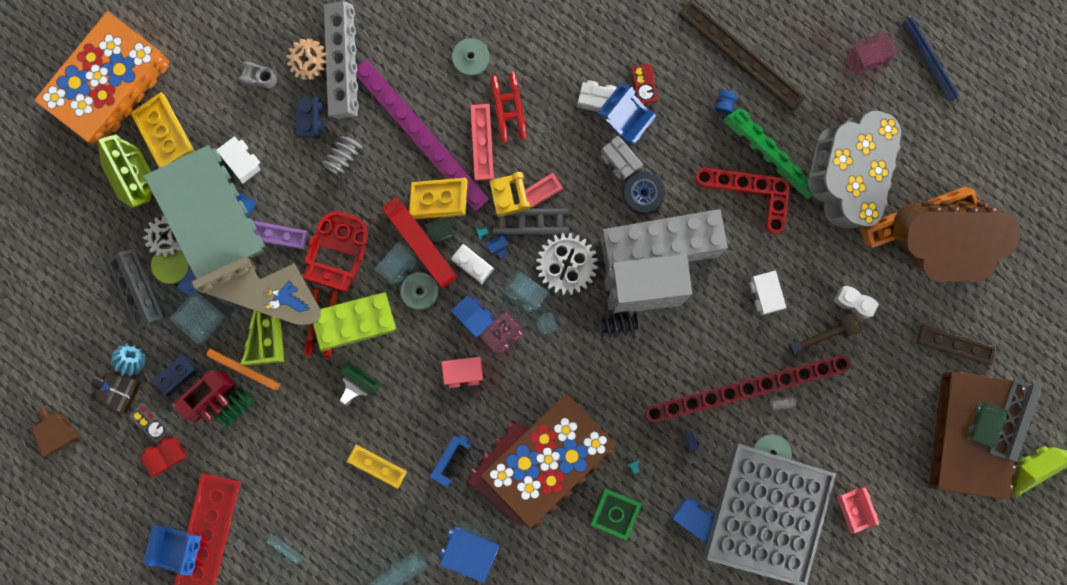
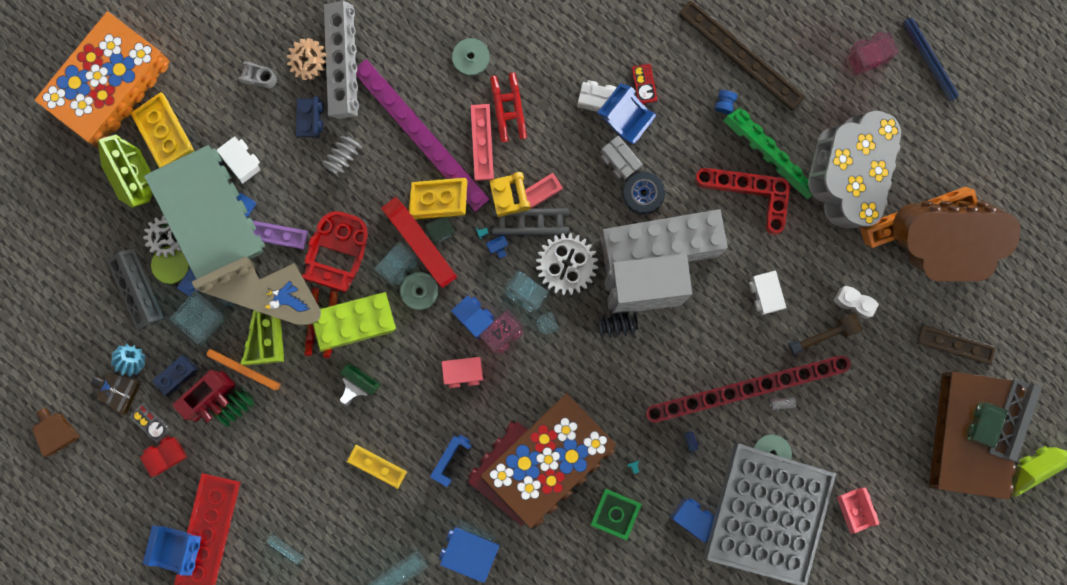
(472, 264): white brick -> none

